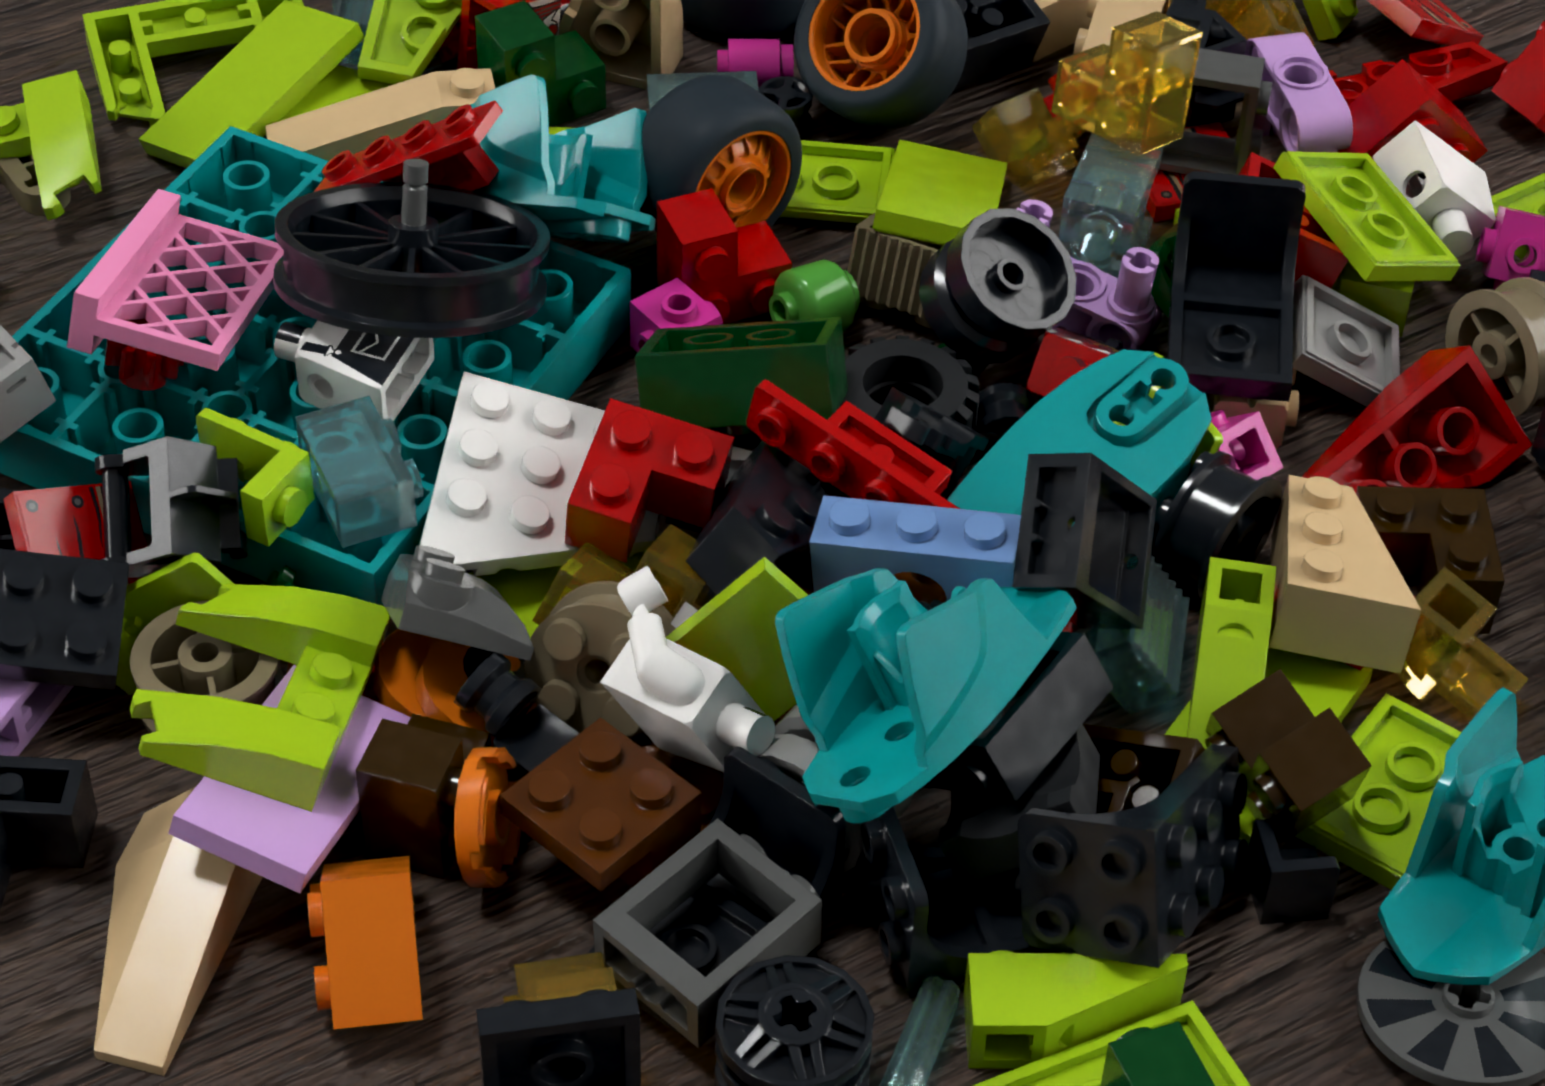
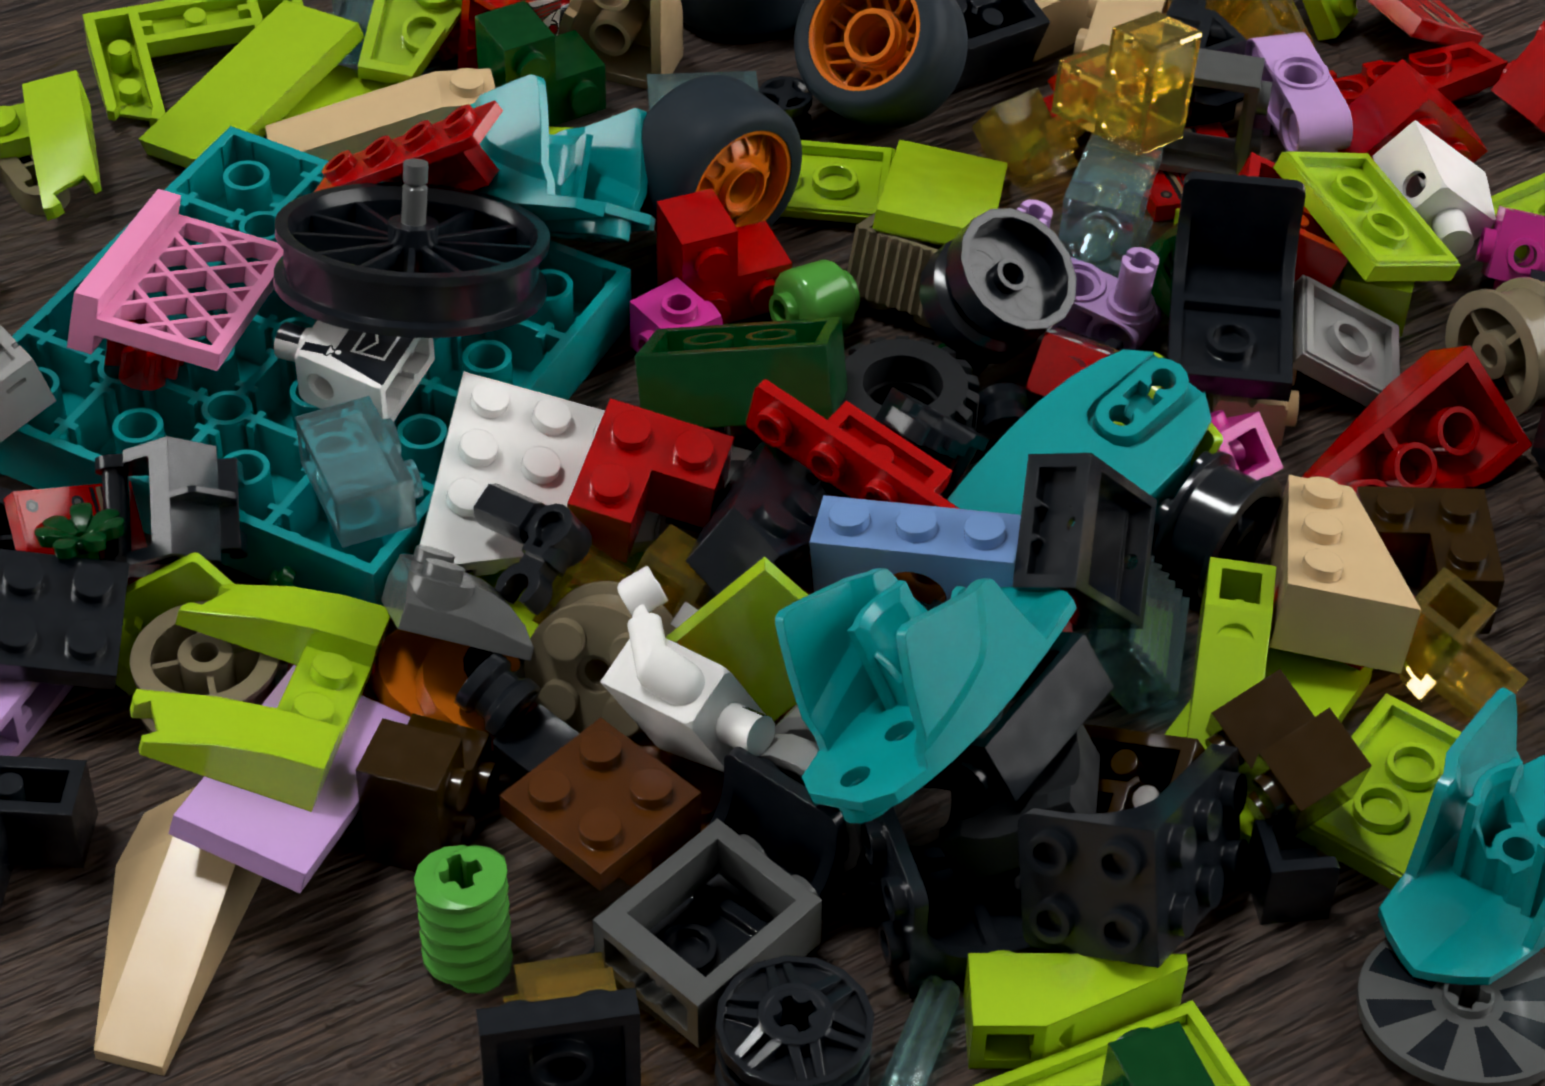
(82, 533): none -> dark green plant
(276, 472): lime bracket -> none
(369, 942): orange brick -> none
(465, 917): none -> bright green piece
(481, 832): orange tile -> none
(550, 538): none -> black bar
(760, 55): dark pink brick -> none

